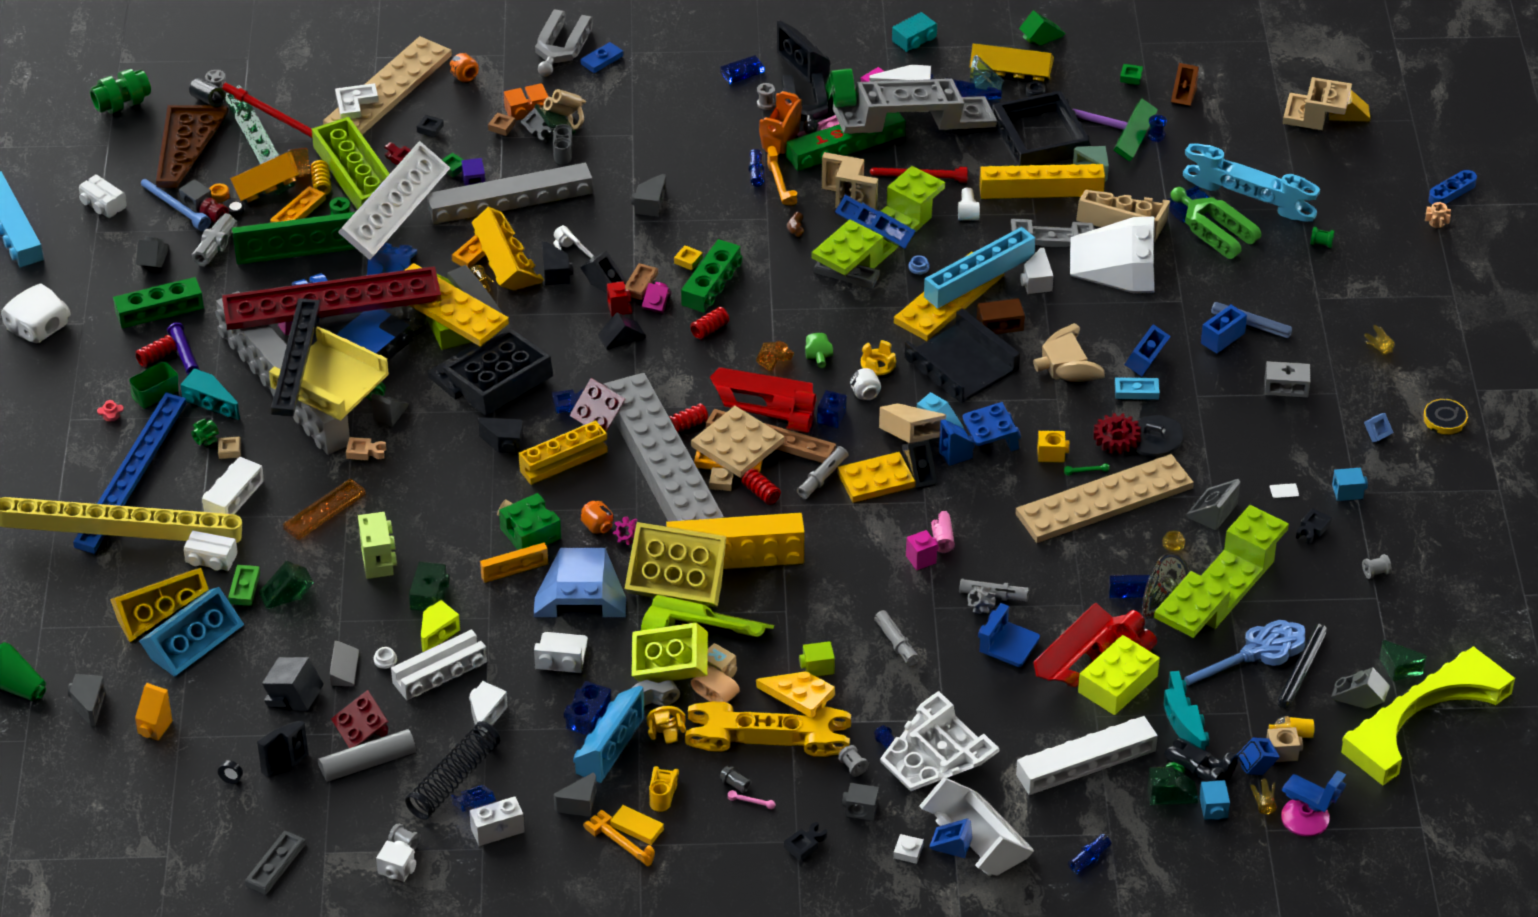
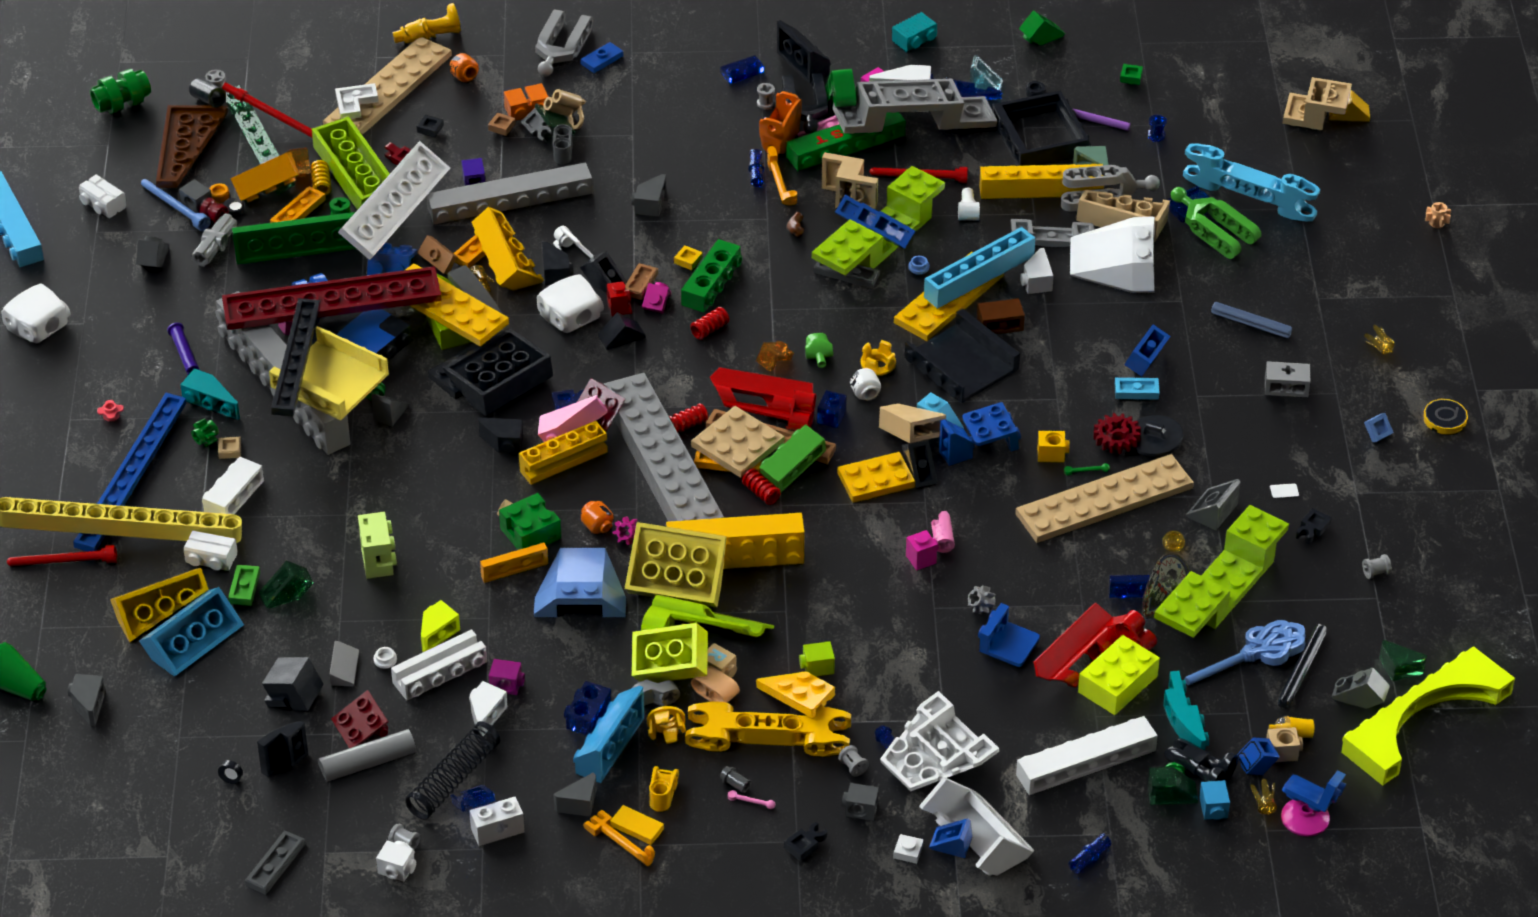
(107, 554): none -> red piece
(153, 383): green piece -> none
(153, 712): light orange slope -> none
(156, 351): red piece -> none
(158, 302): green brick -> none
(324, 509): clear orange tile -> none
(363, 448): light nougat plate -> none
(428, 585): clear green brick -> none
(429, 28): none -> yellow piece
(437, 254): none -> medium nougat plate
(454, 163): green plate -> none
(506, 675): none -> magenta brick
(560, 652): white bracket -> none
(569, 303): none -> white piece
(570, 418): none -> bright pink slope
(721, 479): tan plate -> none
(793, 457): none -> bright green brick
(817, 477): light grey pin -> none
(900, 643): light grey pin -> none
(1002, 591): light grey pin -> none
(1015, 61): yellow wedge -> none
(1066, 359): tan torso -> none
(1111, 175): none -> light grey piece
(1135, 130): green tile -> none
(1185, 84): dark orange slope -> none
(1223, 328): blue brick -> none
(1322, 237): green bush -> none
(1349, 484): dark azure brick -> none
(1463, 181): blue beam -> none

